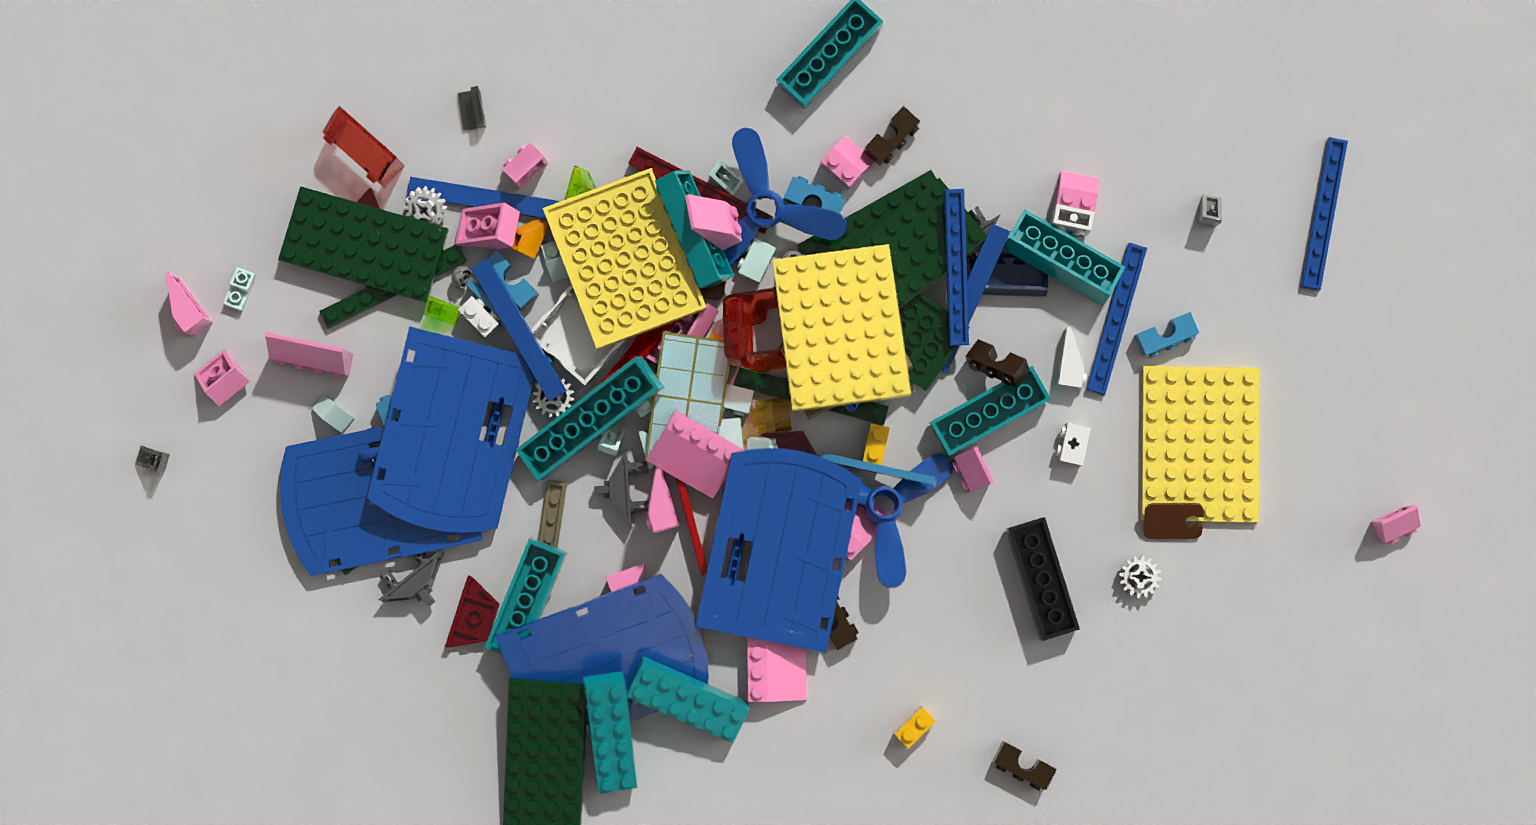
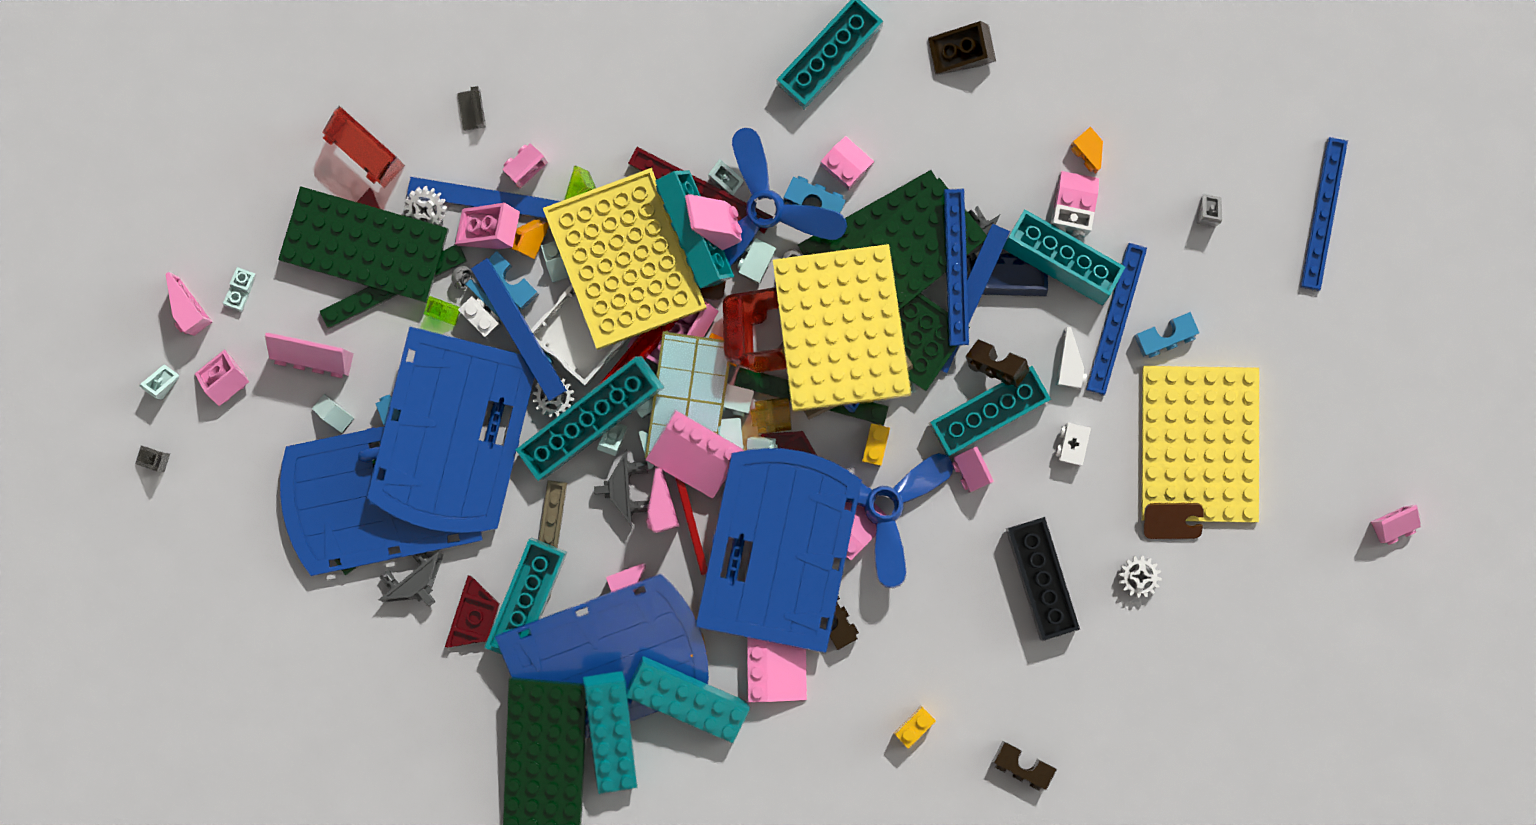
(160, 382): none -> light aqua slope
(879, 469): dark azure tile -> none
(881, 149): dark brown arch -> none
(962, 48): none -> dark brown slope
(1090, 149): none -> light orange slope

